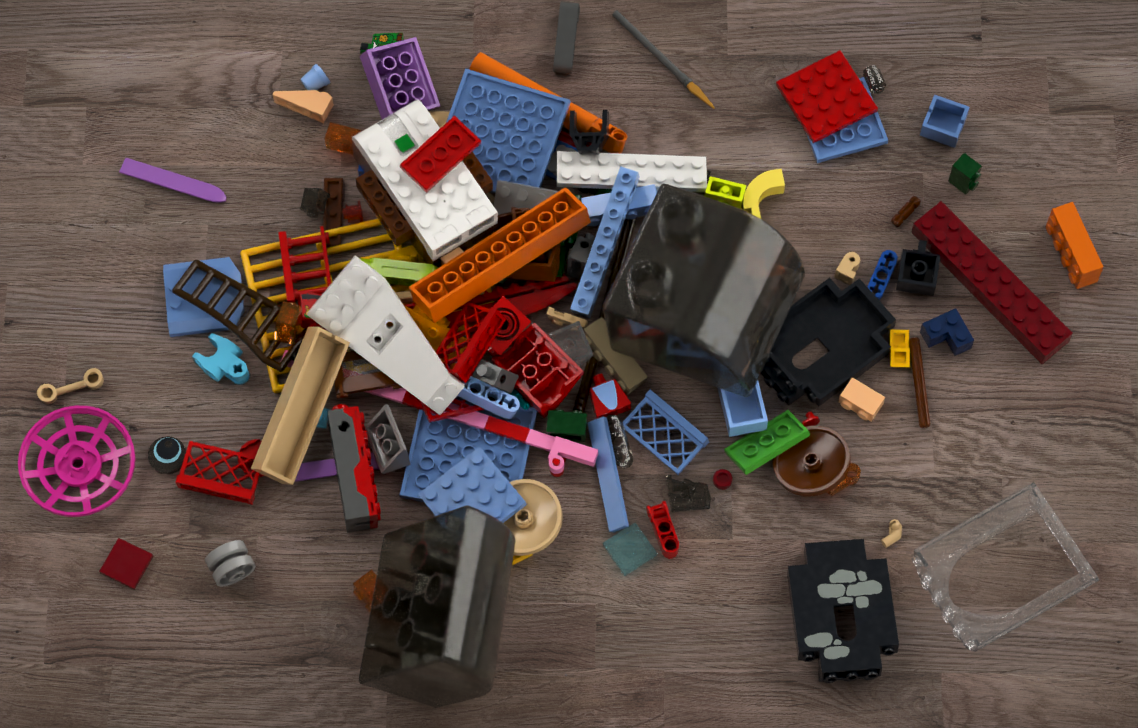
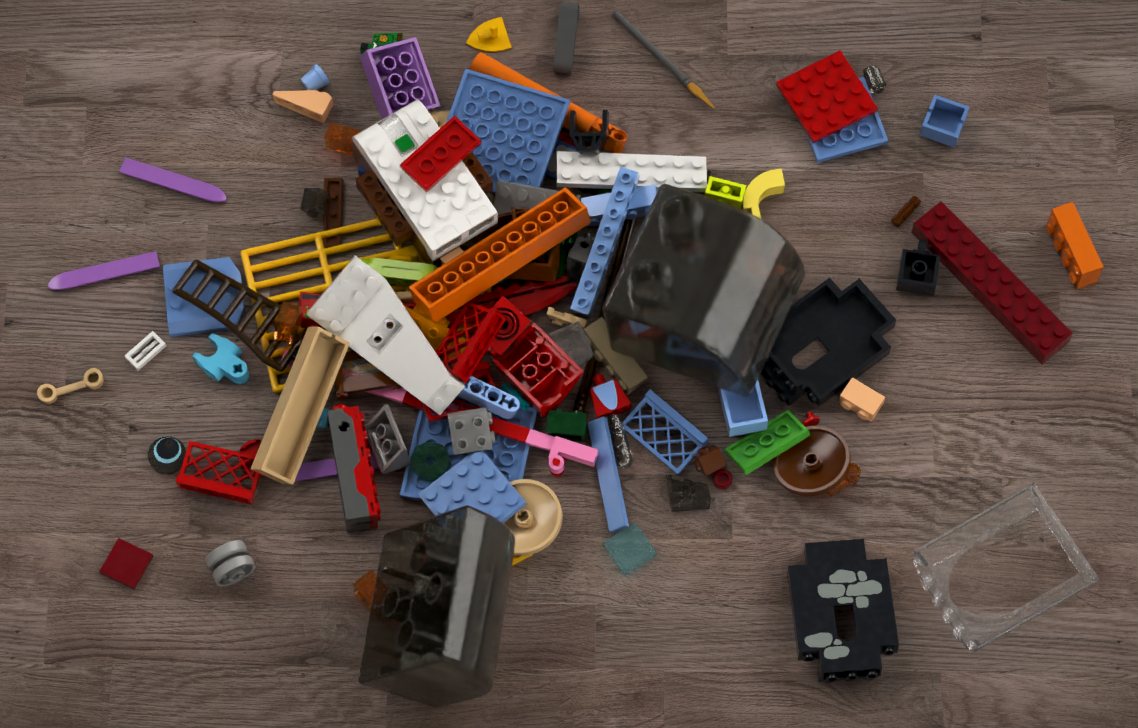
(75, 451): dark pink dish -> none
(104, 271): none -> medium lavender piece
(148, 357): none -> white tile
(290, 260): red fence -> none
(353, 212): clear red brick -> none
(434, 451): none -> clear green plate
(471, 430): none -> light grey brick
(490, 36): none -> yellow shield
(491, 374): dark grey torso -> none
(660, 517): red piece -> none
(708, 459): none -> reddish brown brick
(847, 268): tan leg -> none
(881, 268): blue beam -> none
(895, 532): tan arm -> none
(900, 350): yellow slope -> none
(919, 382): reddish brown axle -> none
(949, 328): dark blue brick -> none
(965, 174): dark green brick -> none

